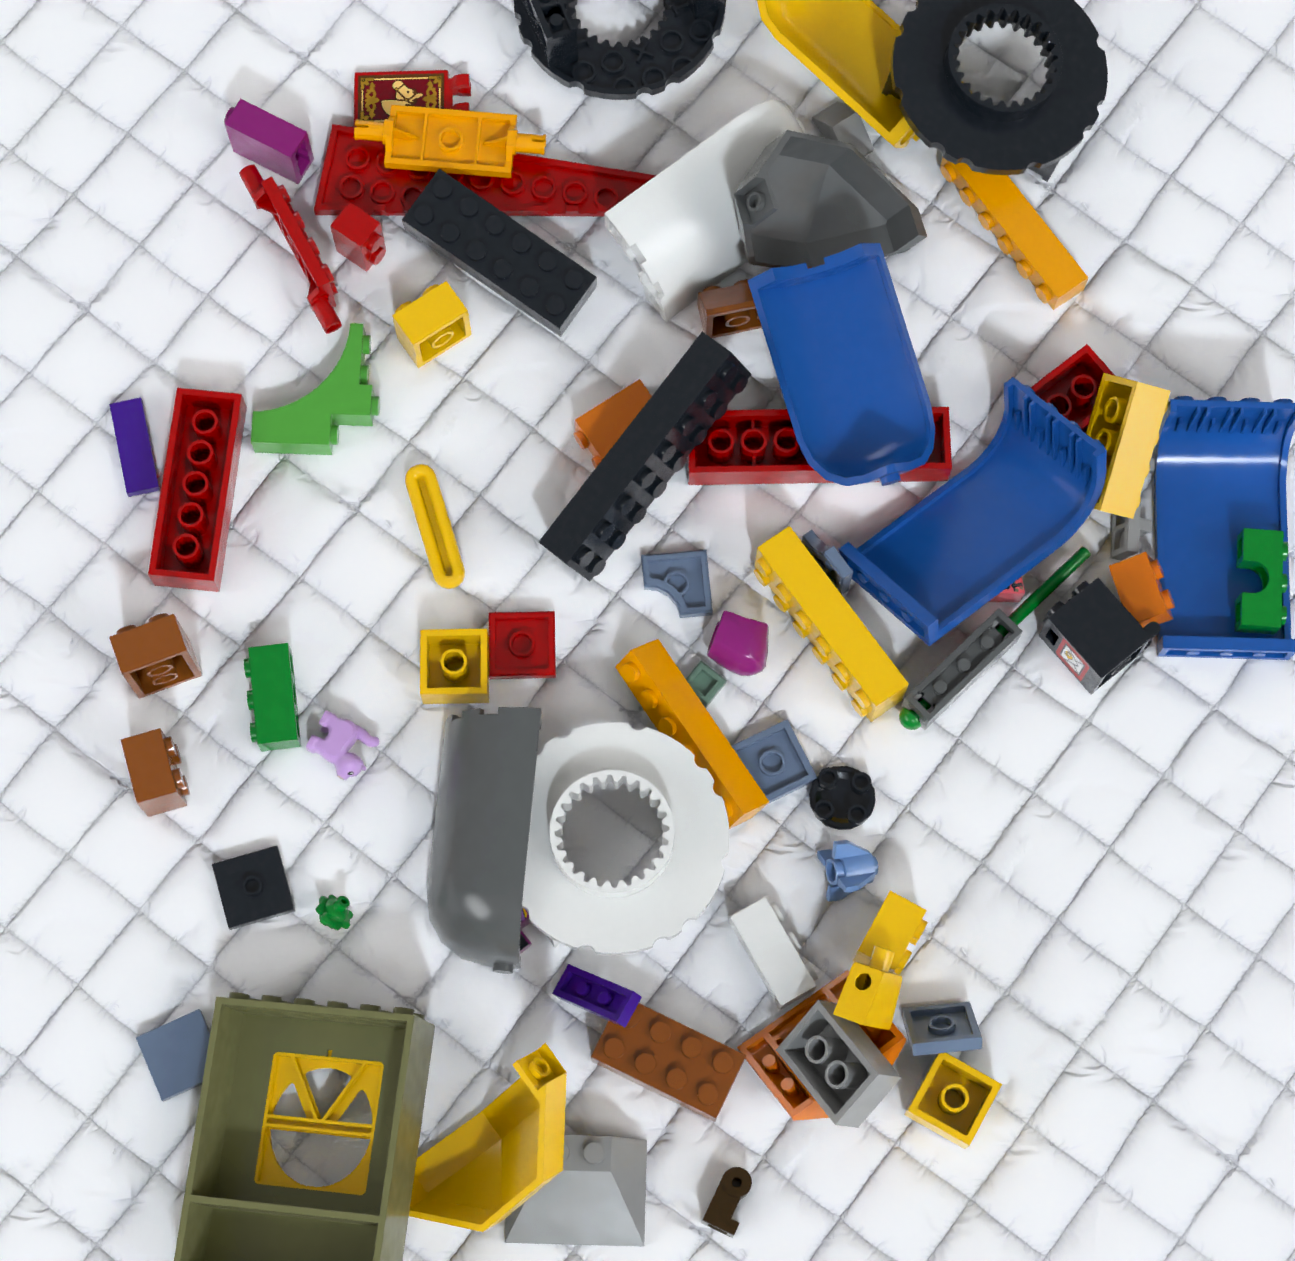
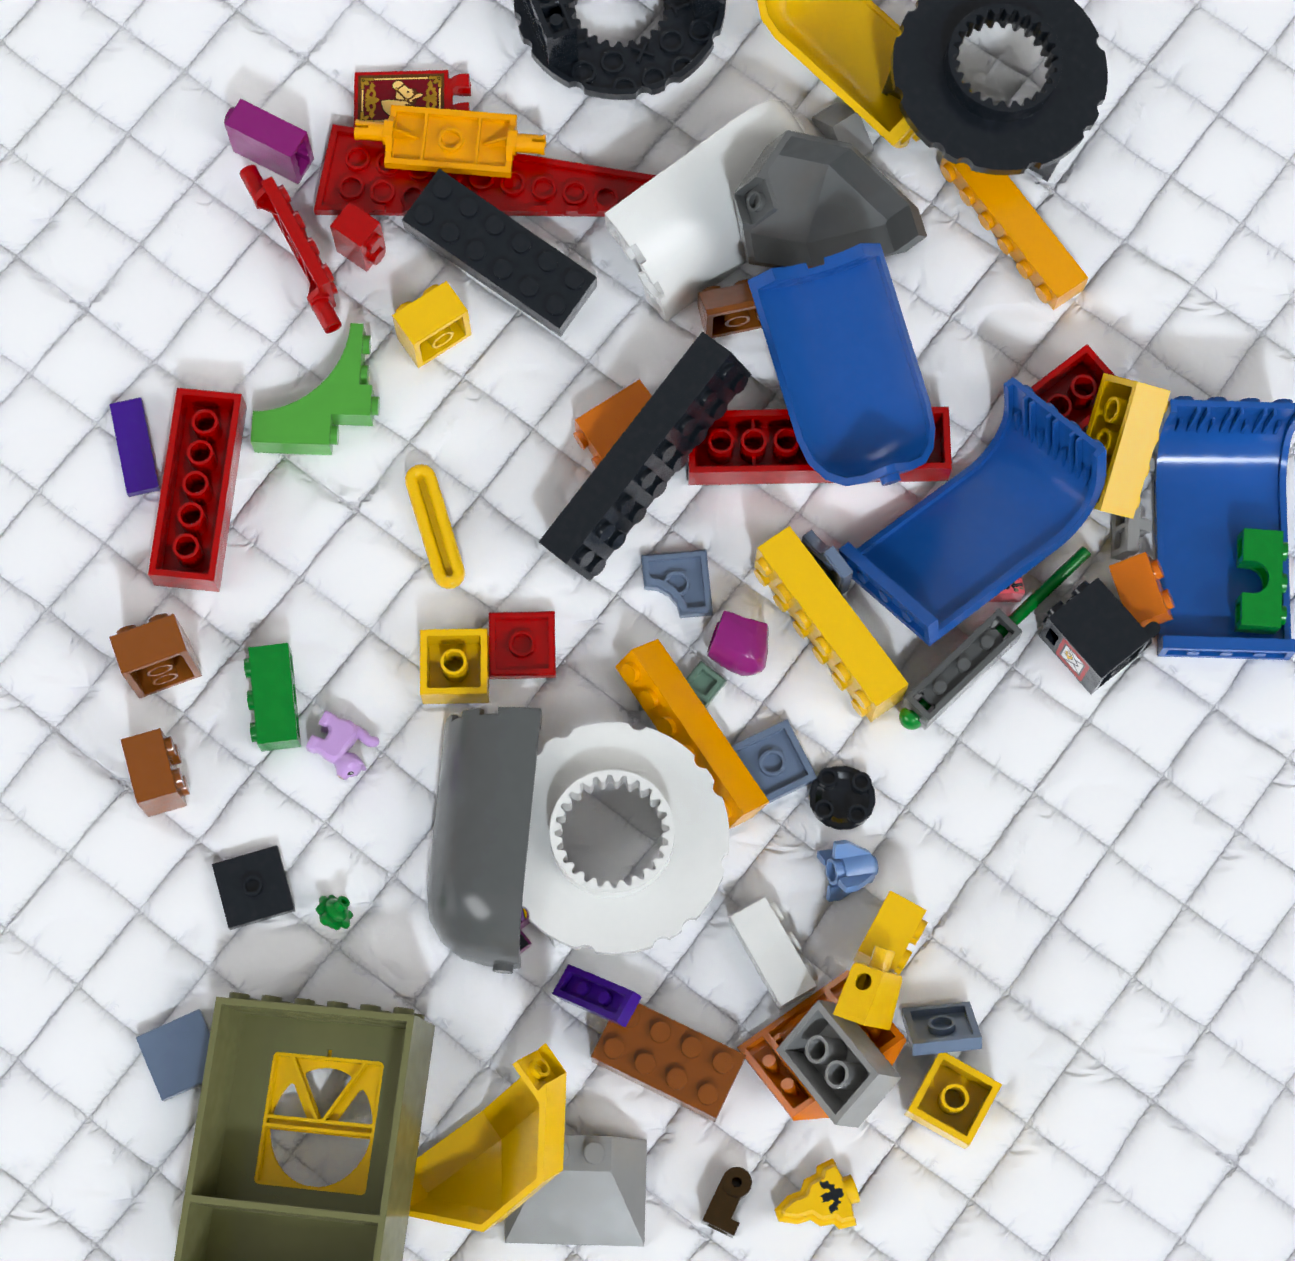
(823, 1199): none -> yellow rock

